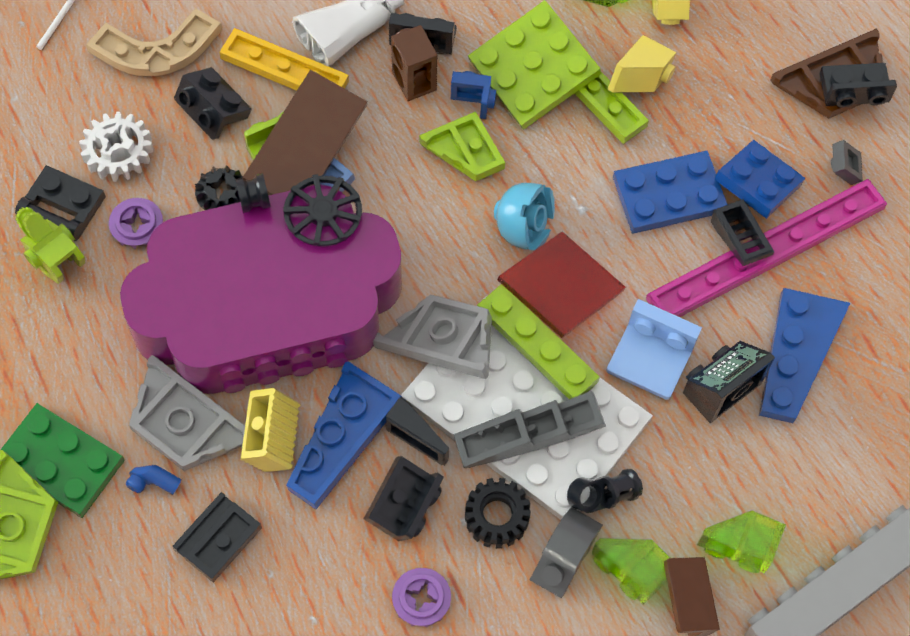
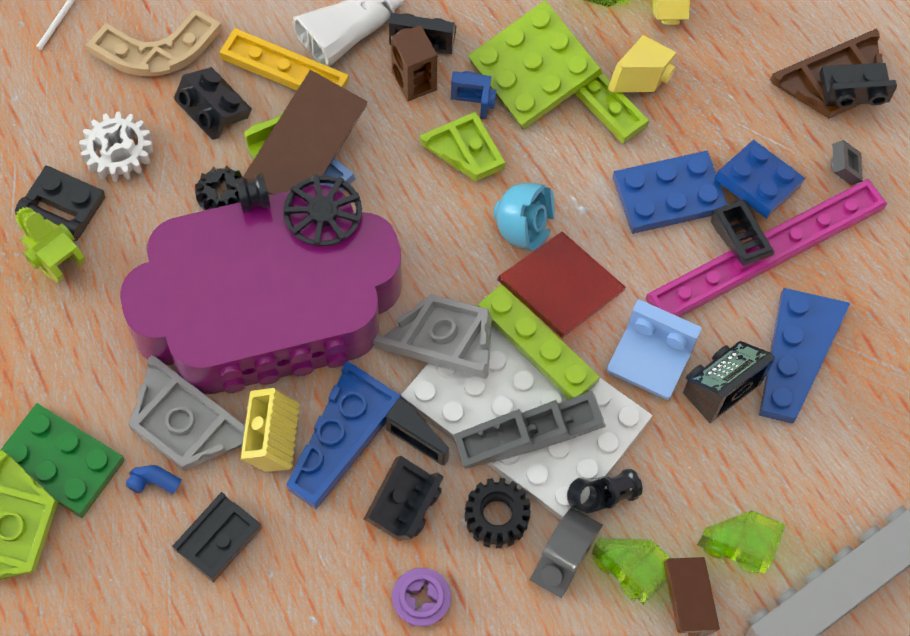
(126, 213): medium lavender gear -> none

